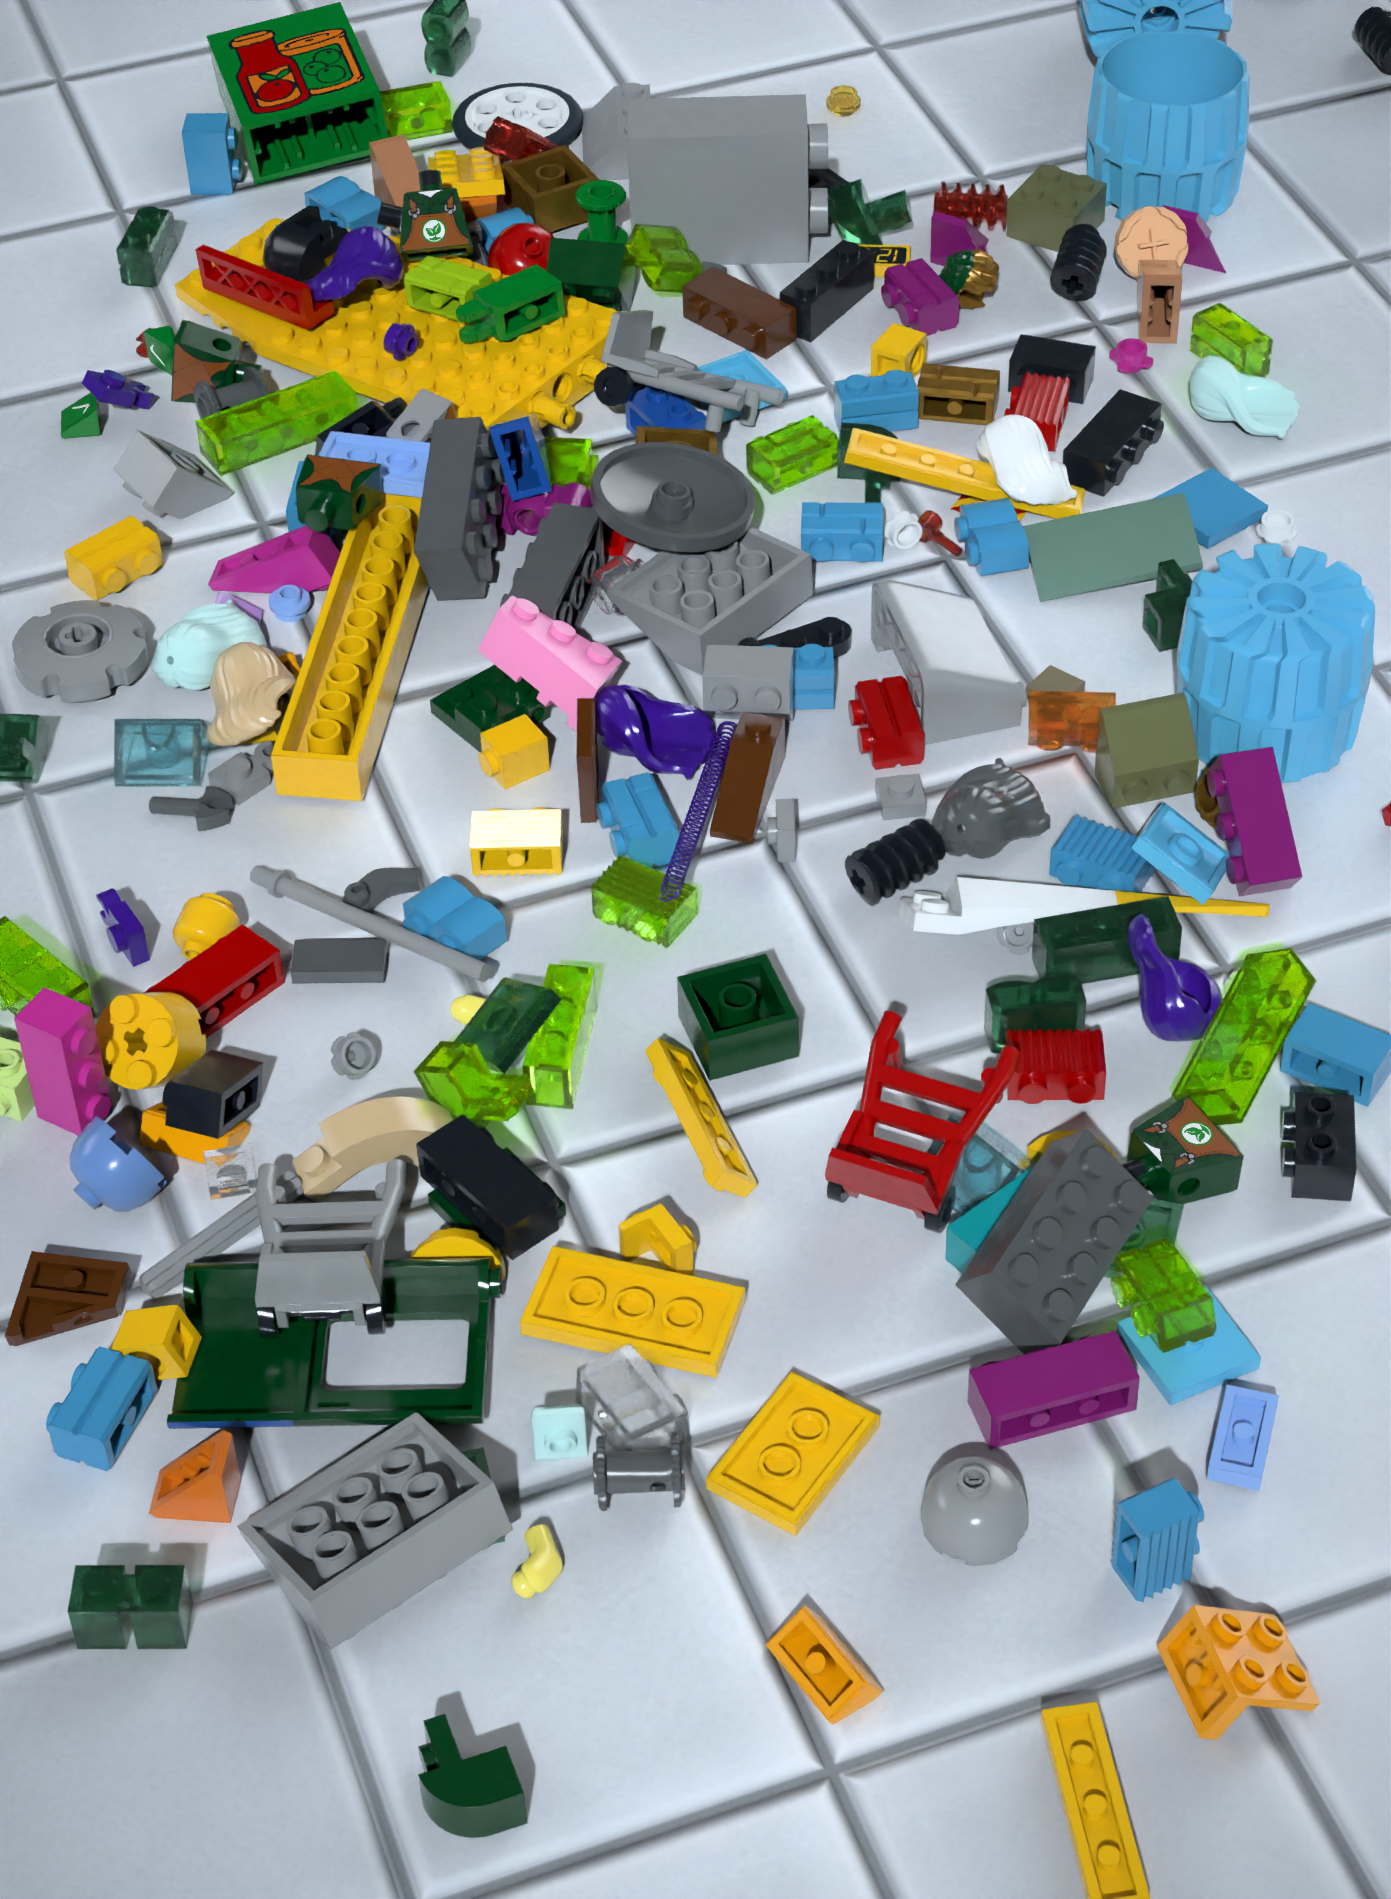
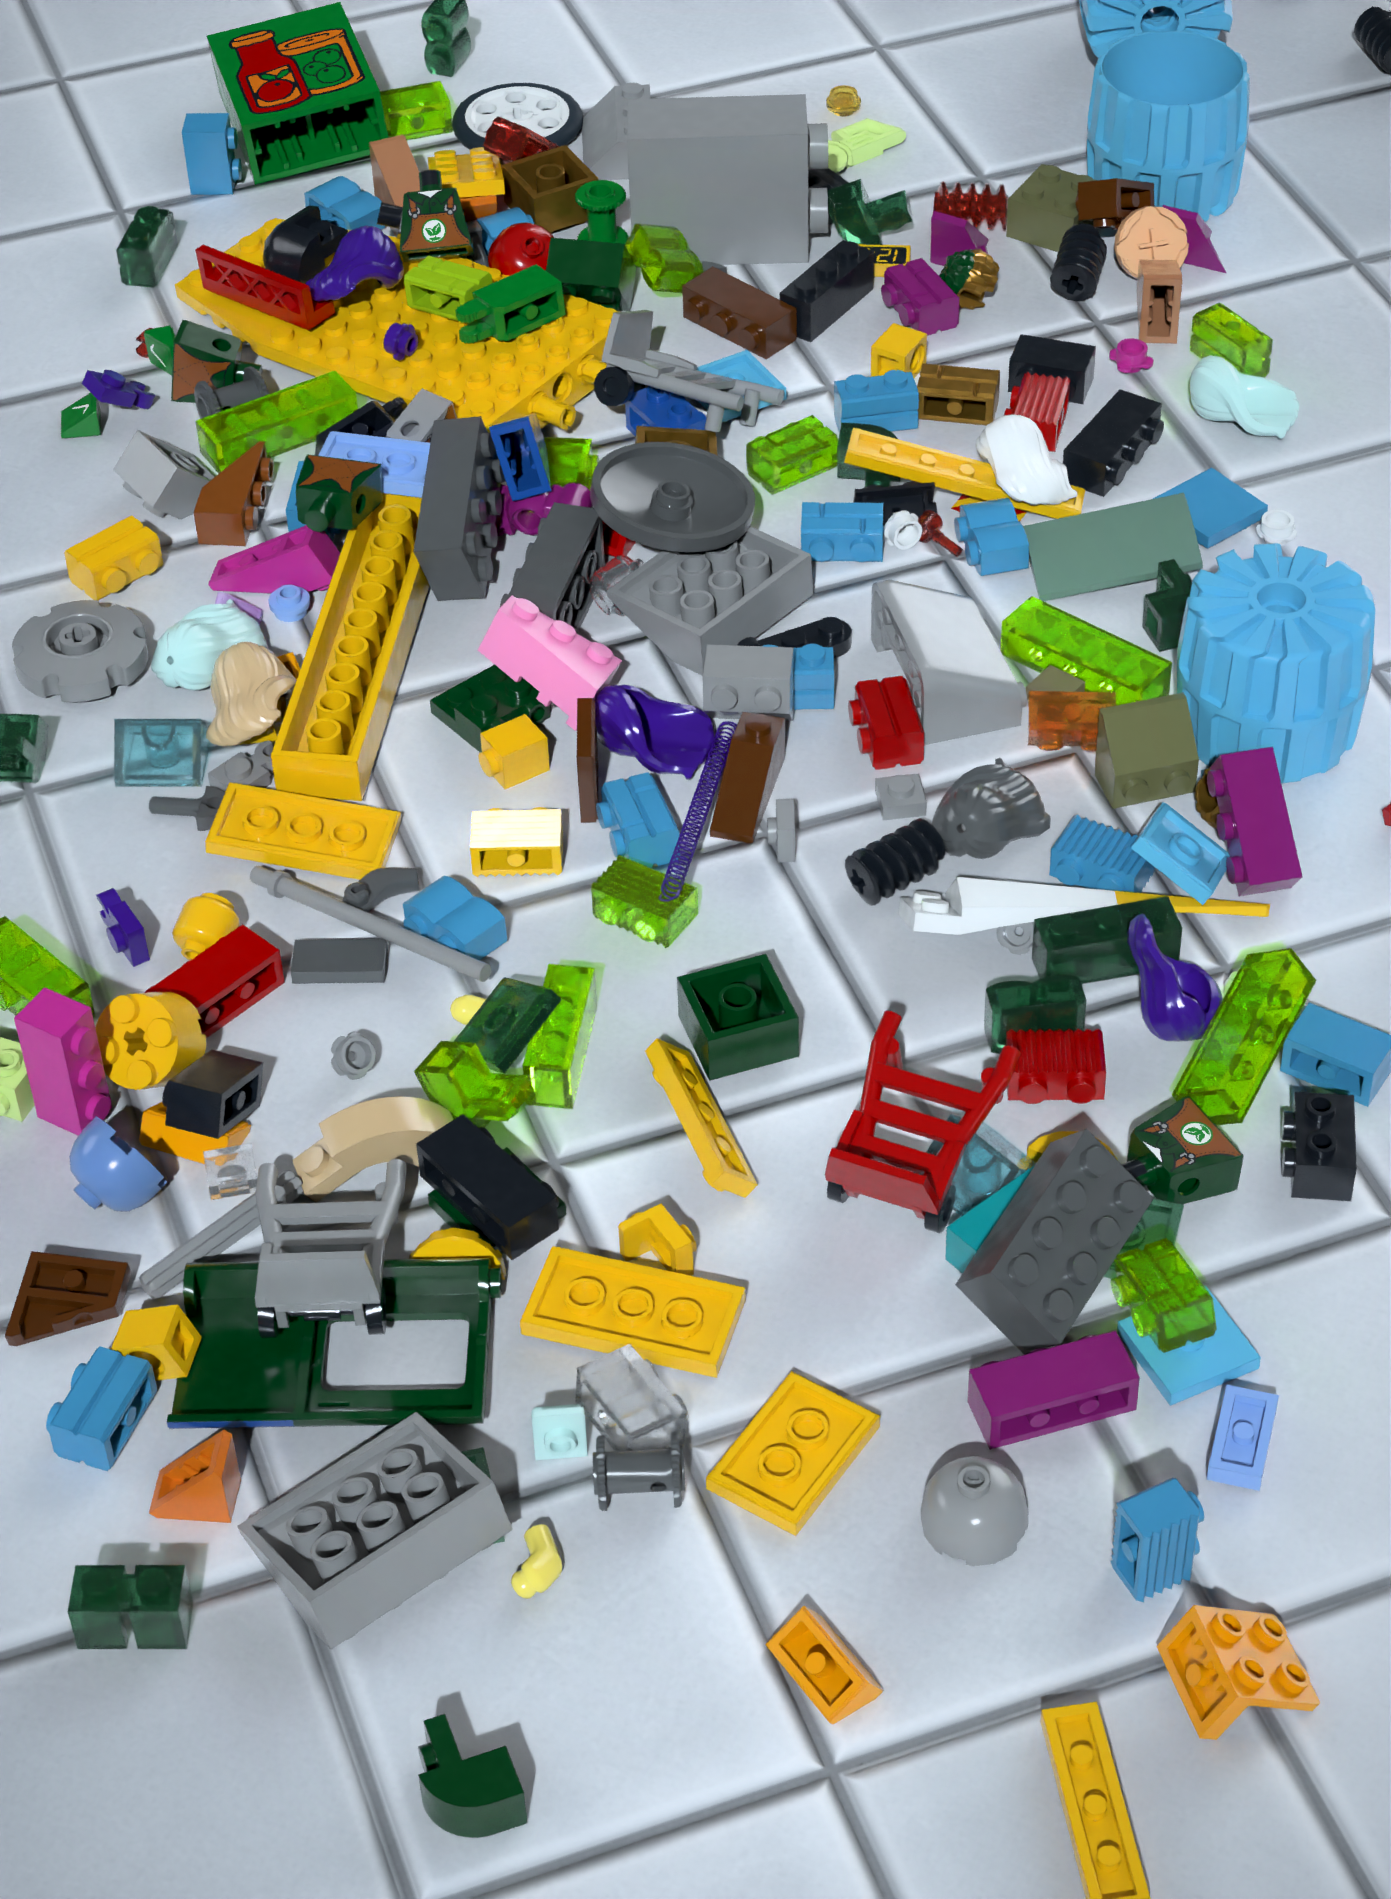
(231, 500): none -> dark orange slope
(302, 831): none -> yellow tile
(861, 142): none -> yellowish green piece
(910, 496): none -> black hinge
(1048, 636): none -> clear neon green brick
(1111, 200): none -> reddish brown brick

